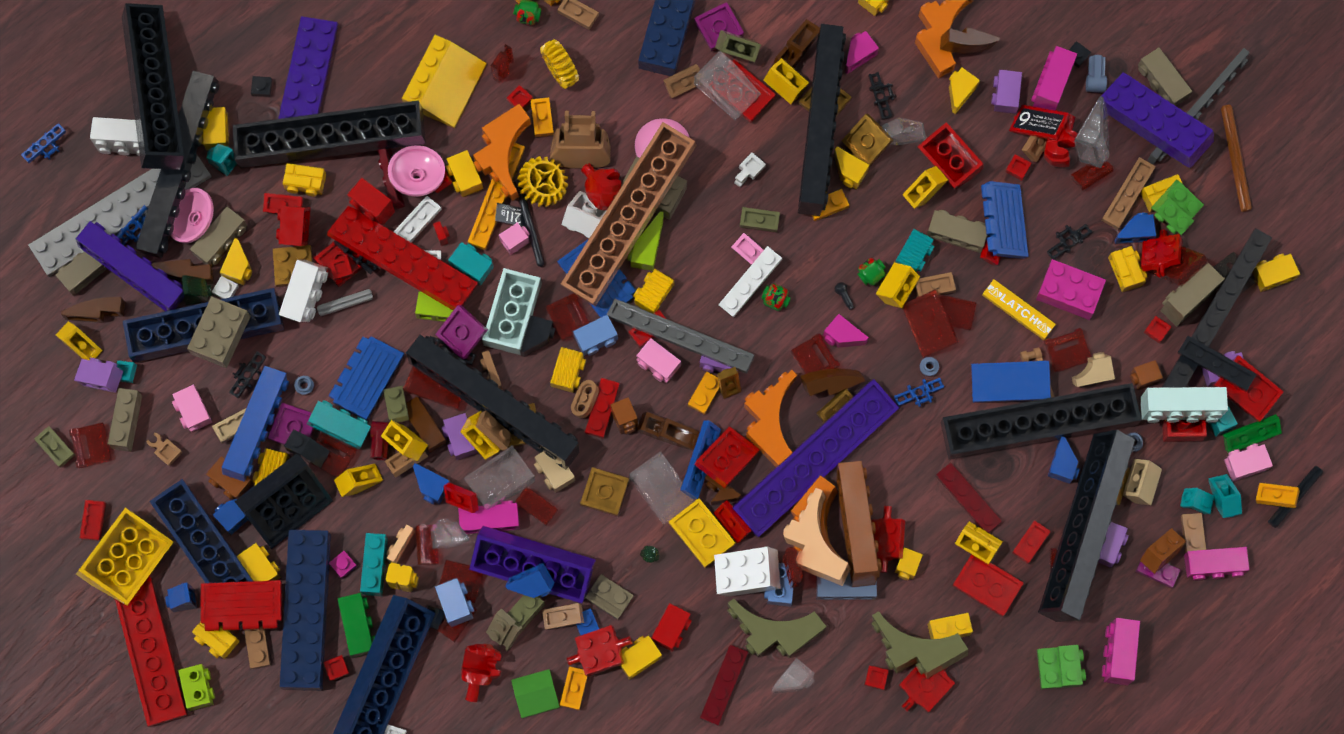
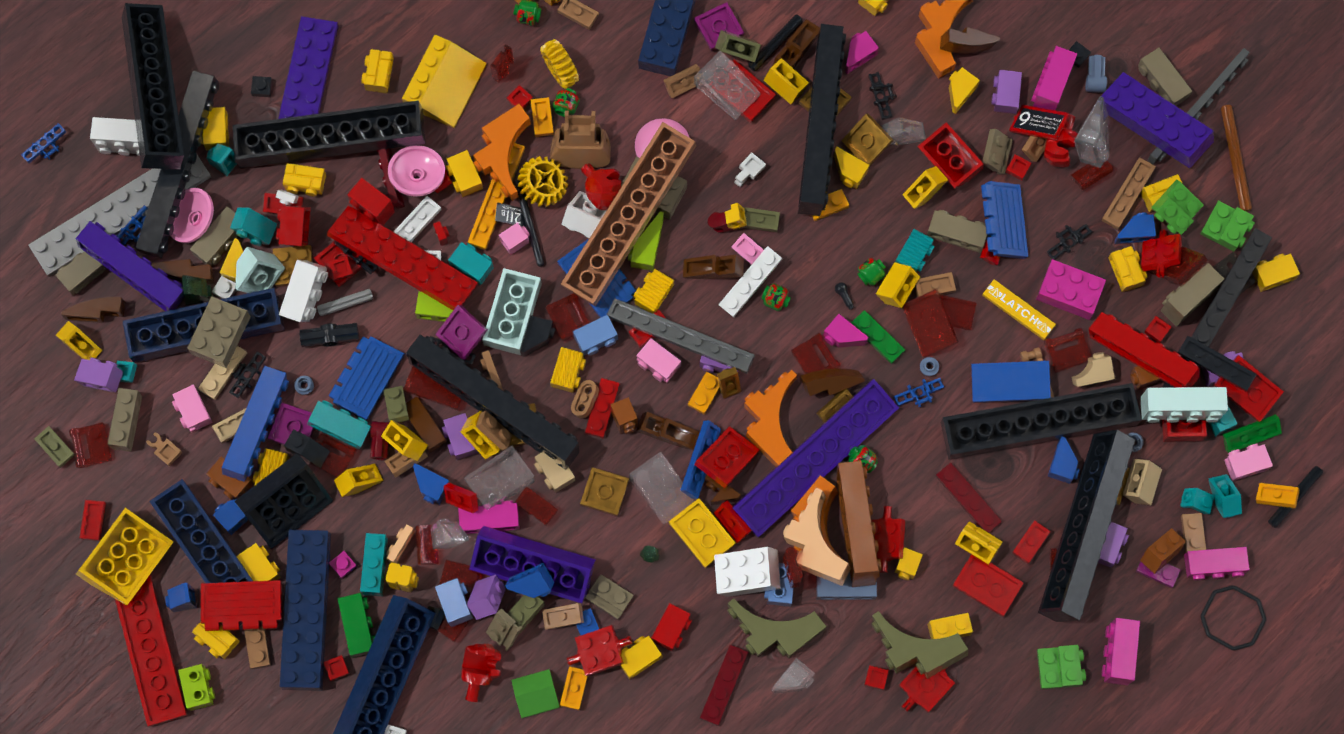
(219, 376): none -> tan plate
(253, 226): none -> teal brick
(257, 270): none -> light aqua slope
(286, 197): none -> white plate
(329, 335): none -> black piece
(378, 71): none -> yellow brick
(486, 597): none -> medium lavender brick
(566, 101): none -> green head
(713, 267): none -> reddish brown slope
(728, 220): none -> leg
(776, 42): none -> black axle
(864, 454): none -> green head
(878, 337): none -> green plate
(997, 151): none -> dark tan plate
(1143, 352): none -> red brick
(1217, 639): none -> black piece
(1228, 226): none -> bright green plate

